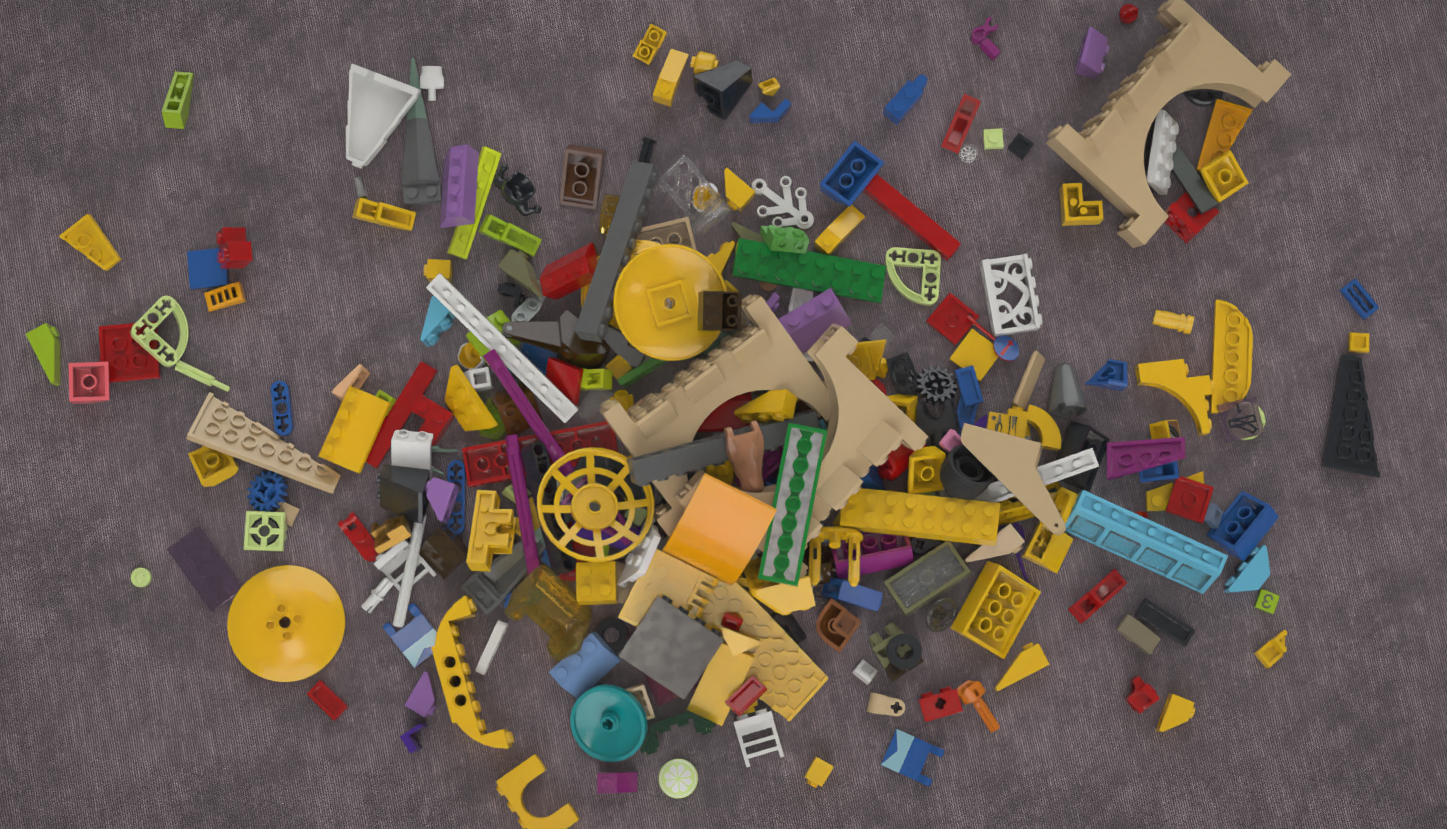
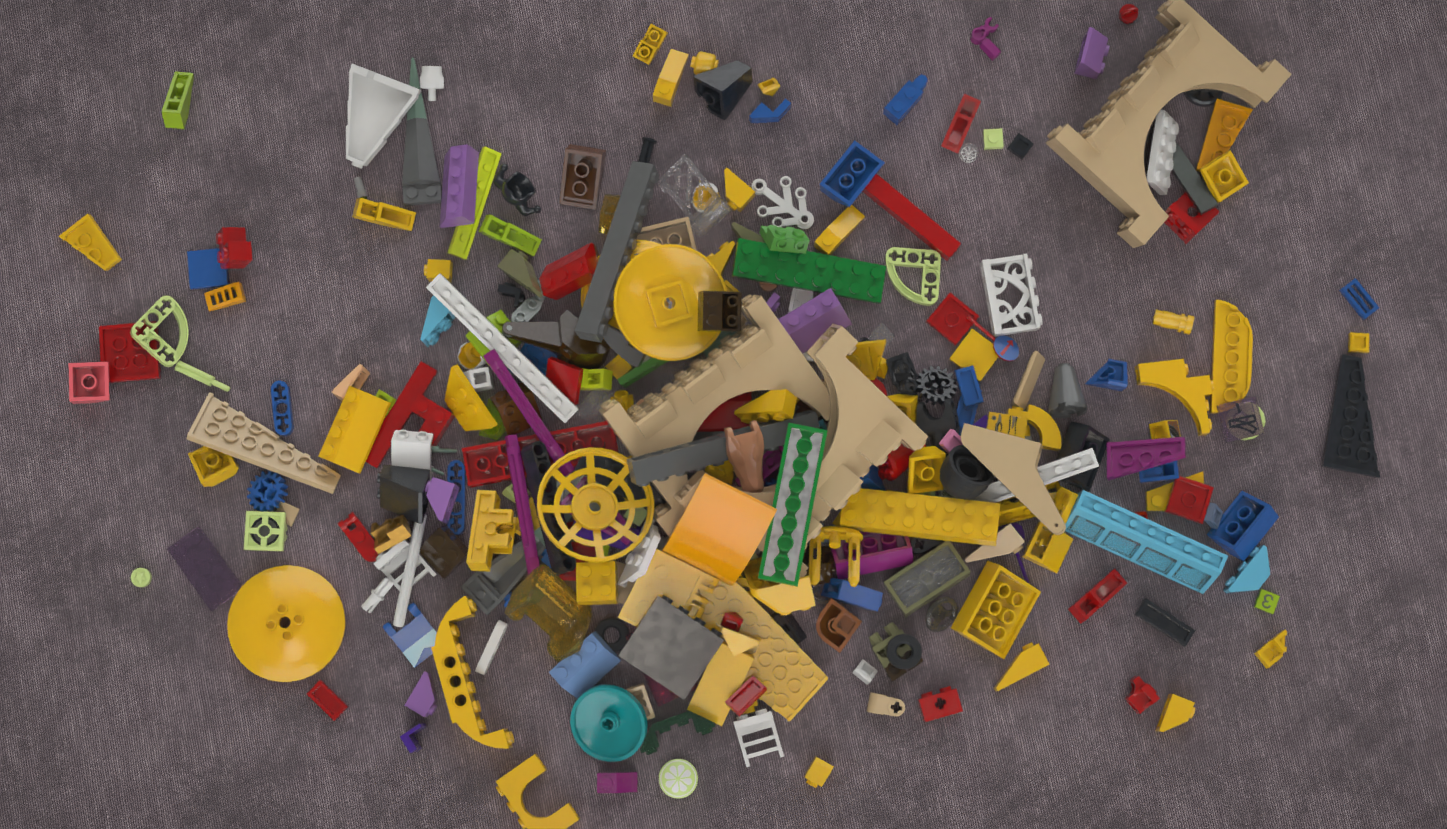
(47, 349): lime slope -> none
(908, 754): blue flag -> none
(971, 693): orange piece -> none
(1075, 210): yellow brick -> none
(1138, 633): dark tan slope -> none

